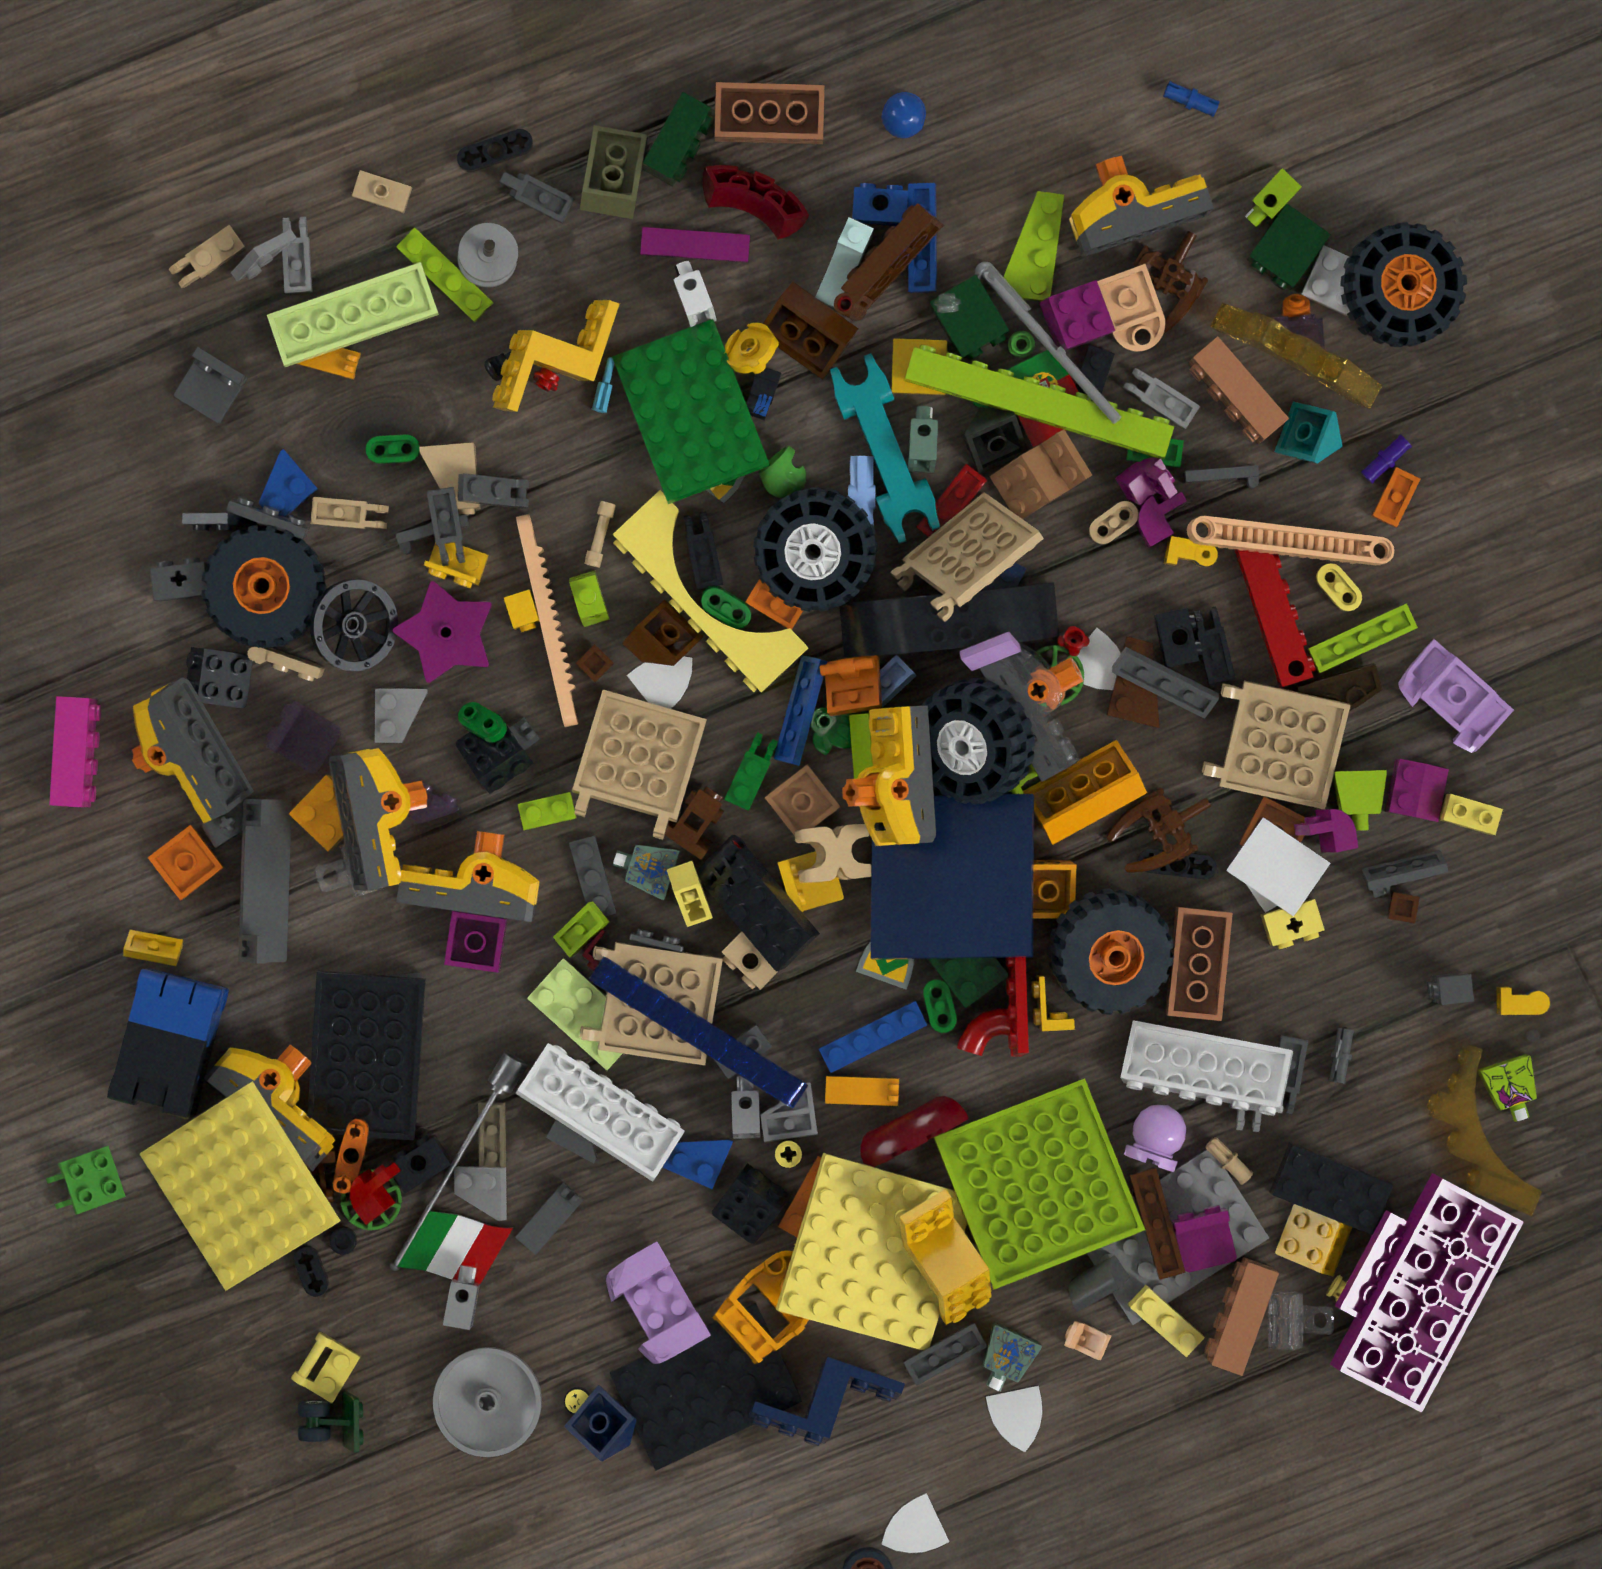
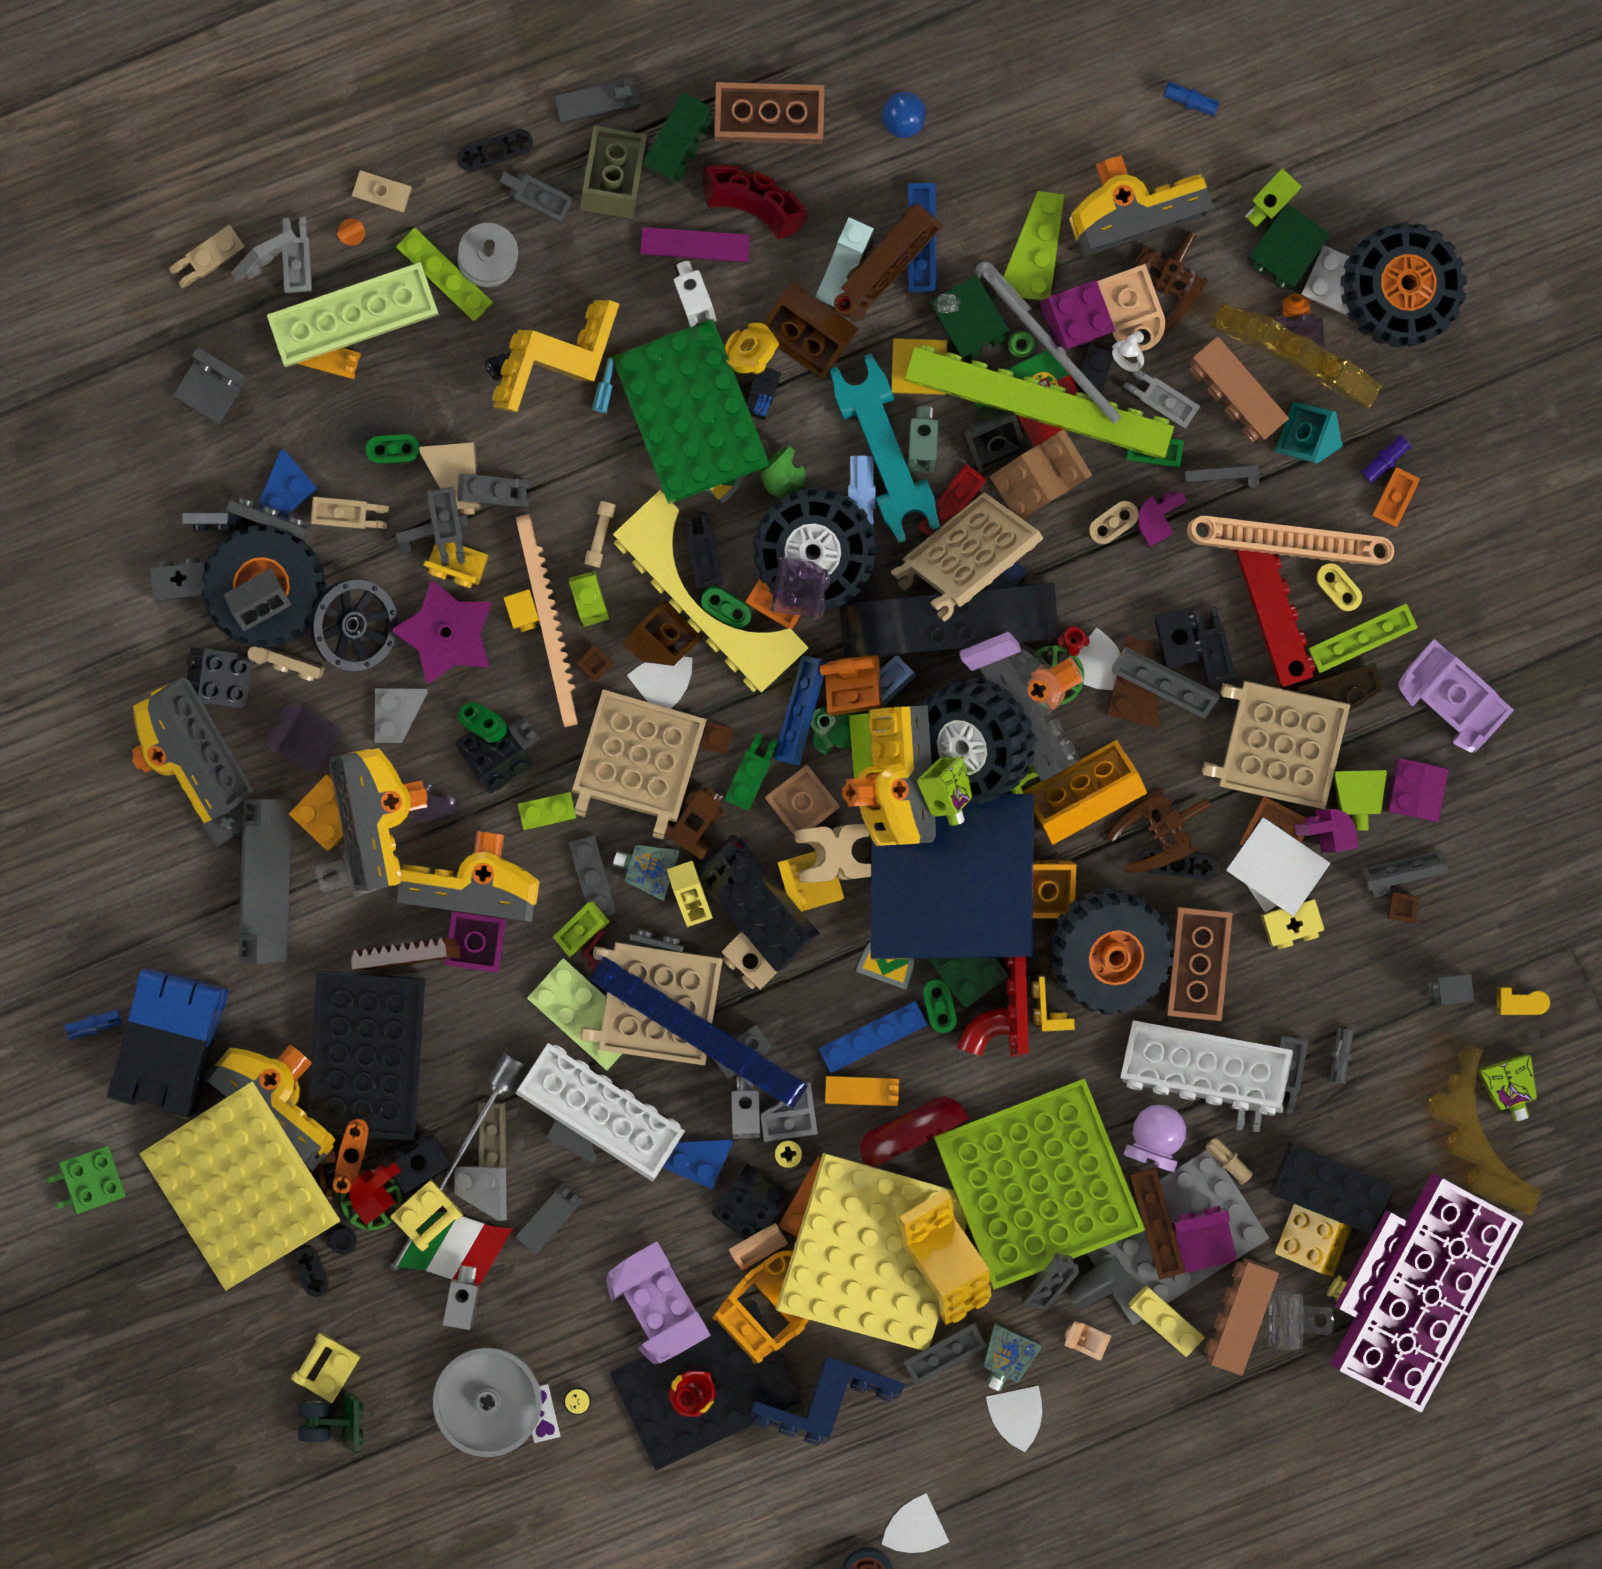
(74, 752): dark pink brick -> none
(93, 1025): none -> blue pin
(153, 947): yellow plate -> none
(186, 862): orange plate -> none
(257, 599): none -> dark grey brick
(351, 232): none -> orange plate
(405, 954): none -> gear
(420, 1208): none -> light yellow plate
(546, 379): red plate -> none
(547, 1426): none -> white tile
(597, 100): none -> dark grey hinge
(602, 1424): dark blue slope -> none
(692, 1393): none -> red hair
(716, 738): none -> reddish brown plate
(758, 1246): none -> light nougat tile
(800, 588): none -> clear purple bracket
(865, 212): blue brick -> none
(946, 788): none -> lime torso
(1051, 1282): none -> dark grey hinge
(1129, 348): none -> white piece
(1145, 479): magenta brick -> none
(1185, 549): yellow leg -> none
(1470, 814): light yellow brick -> none

